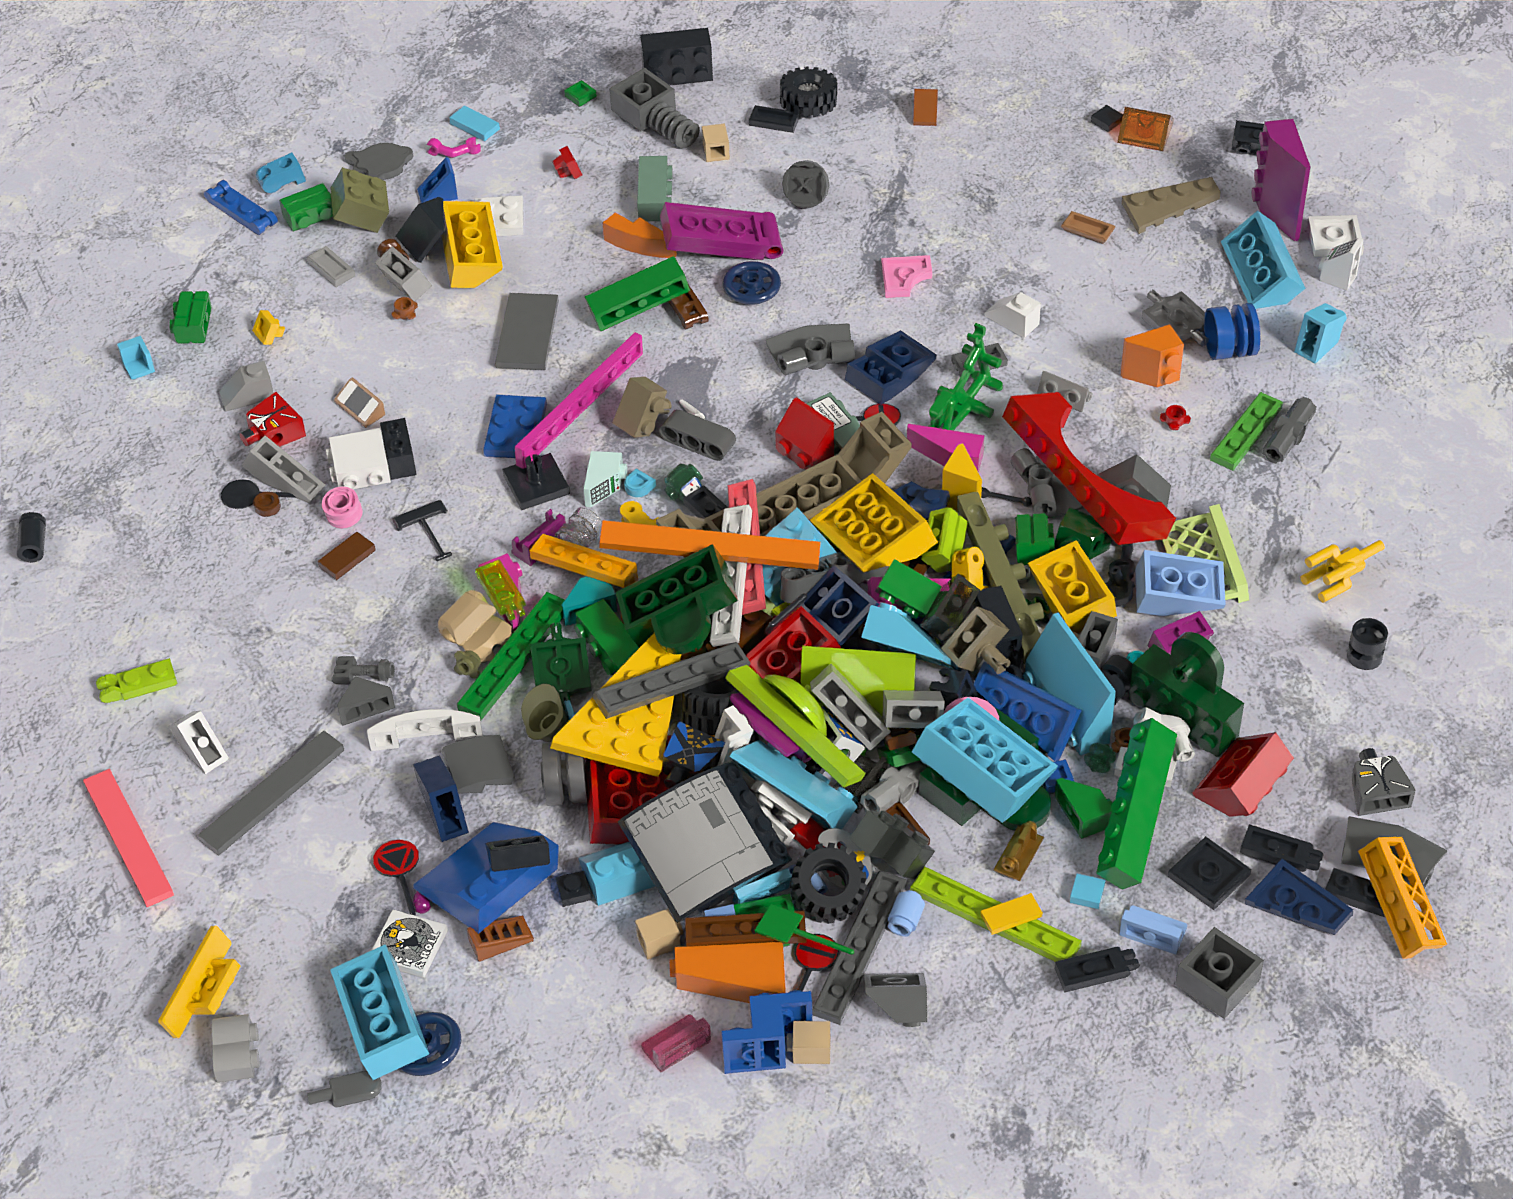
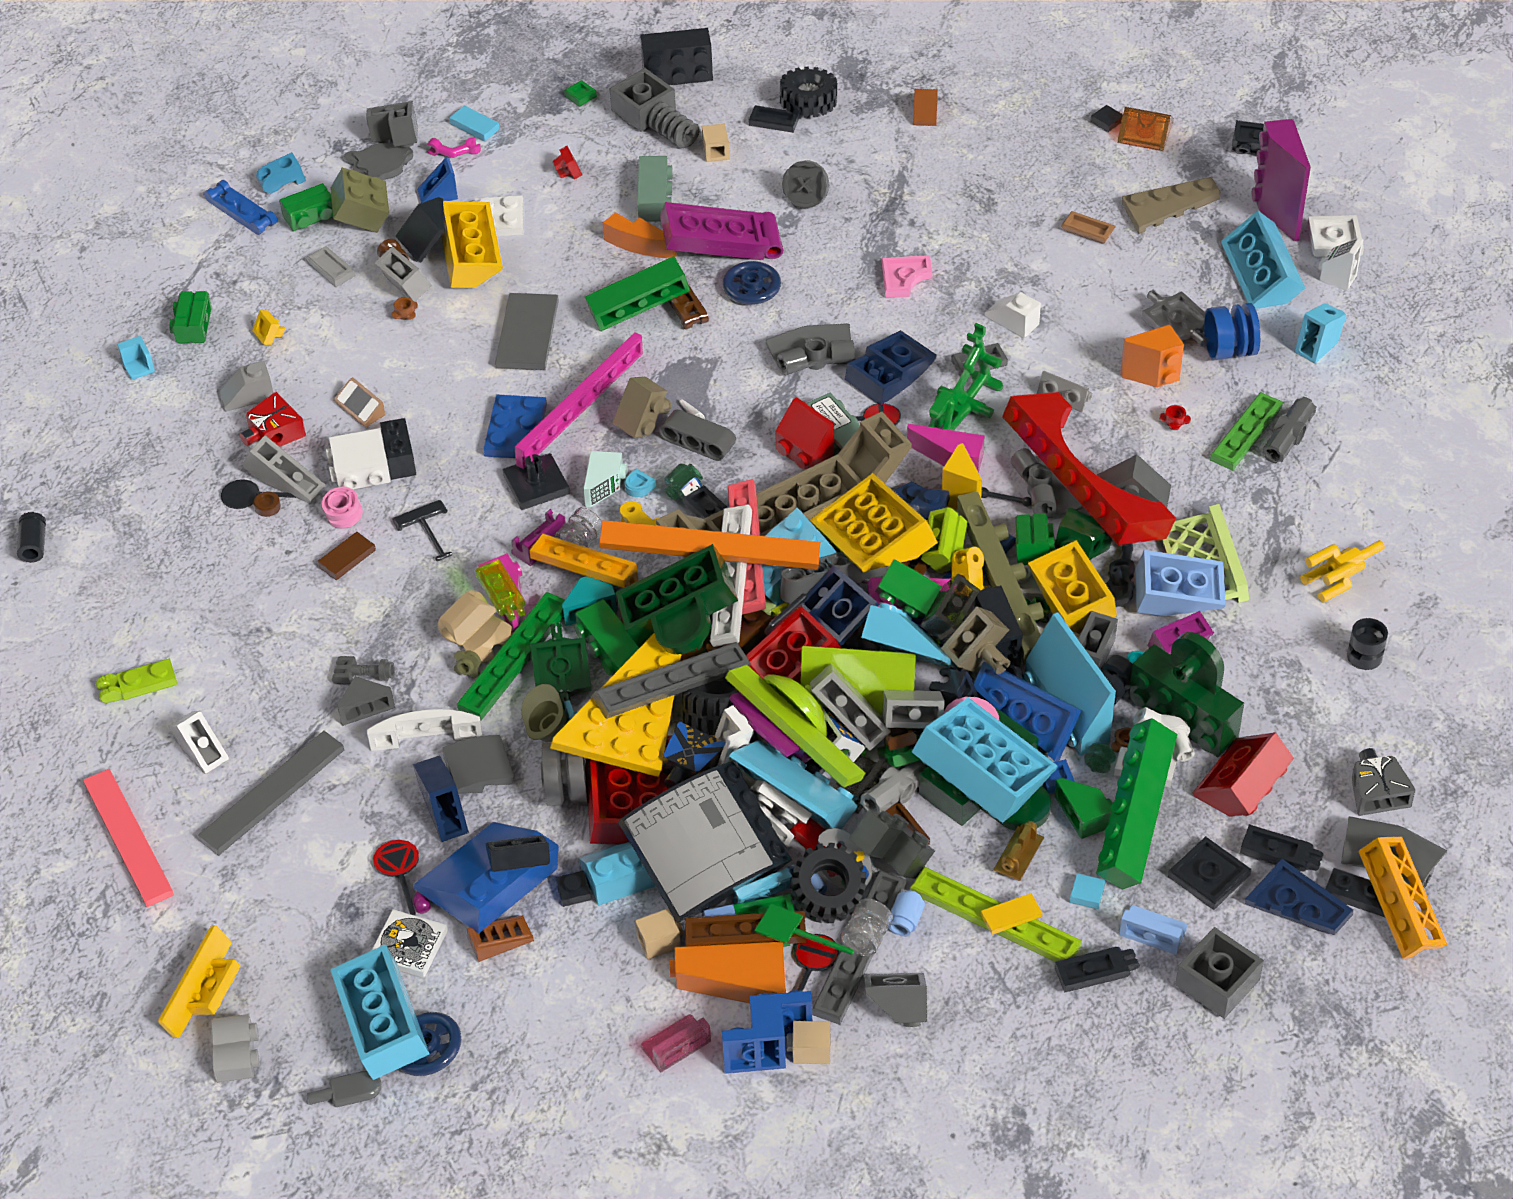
(393, 122): none -> dark grey brick
(866, 927): none -> clear wheel

